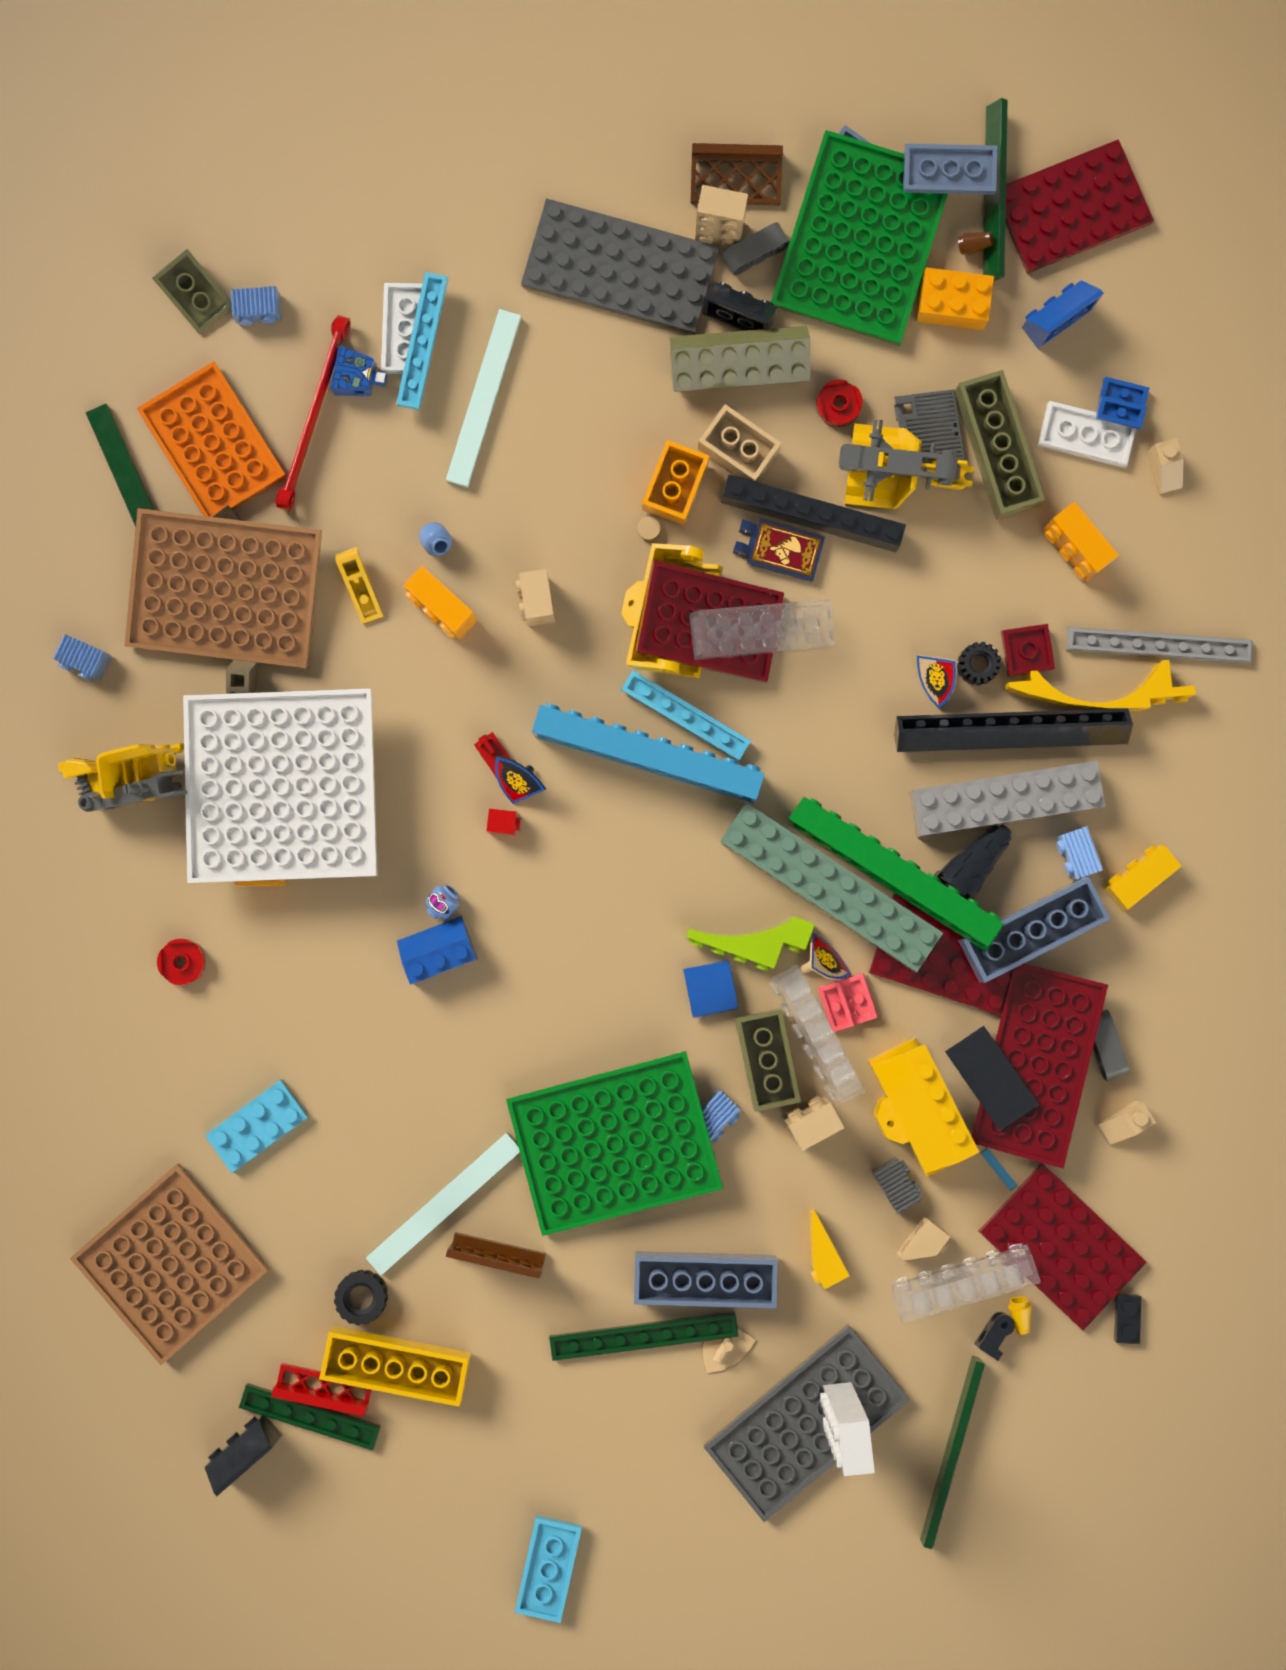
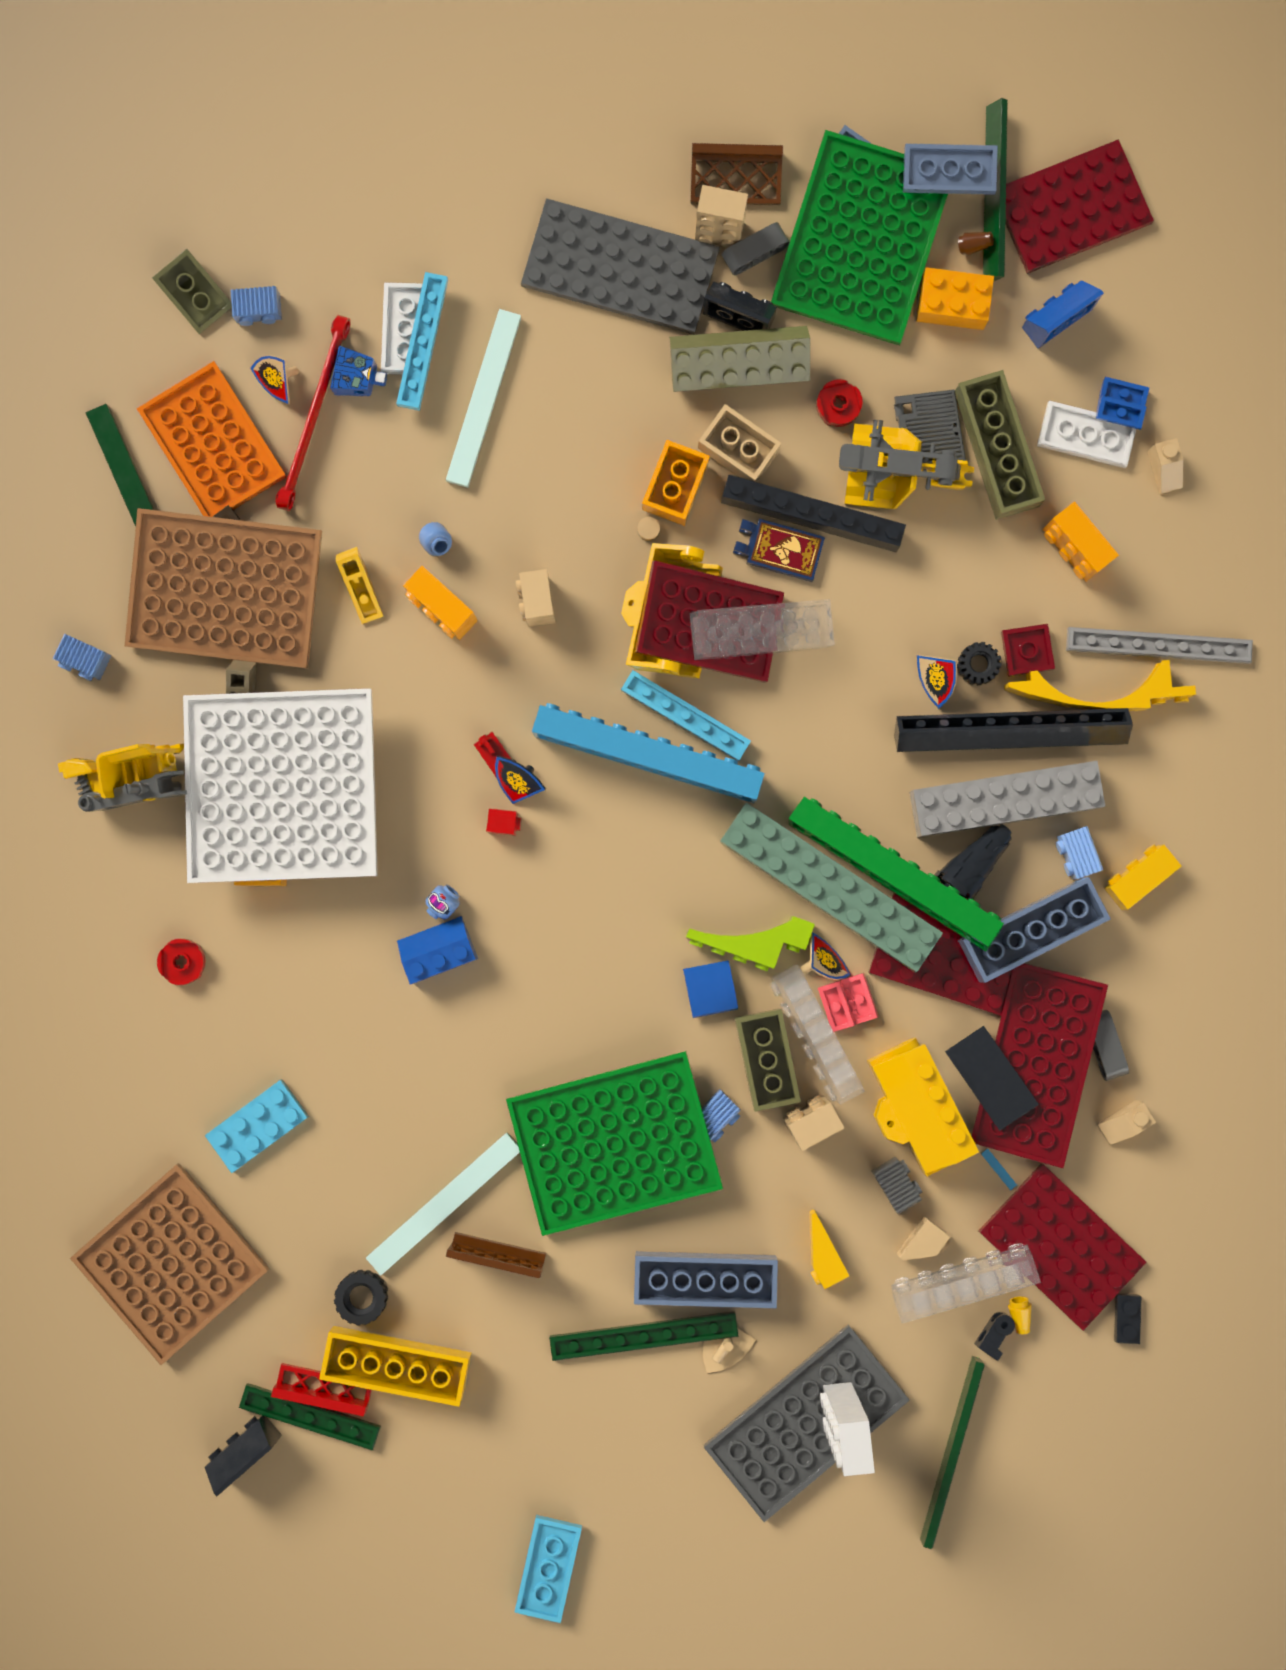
(273, 376): none -> shield

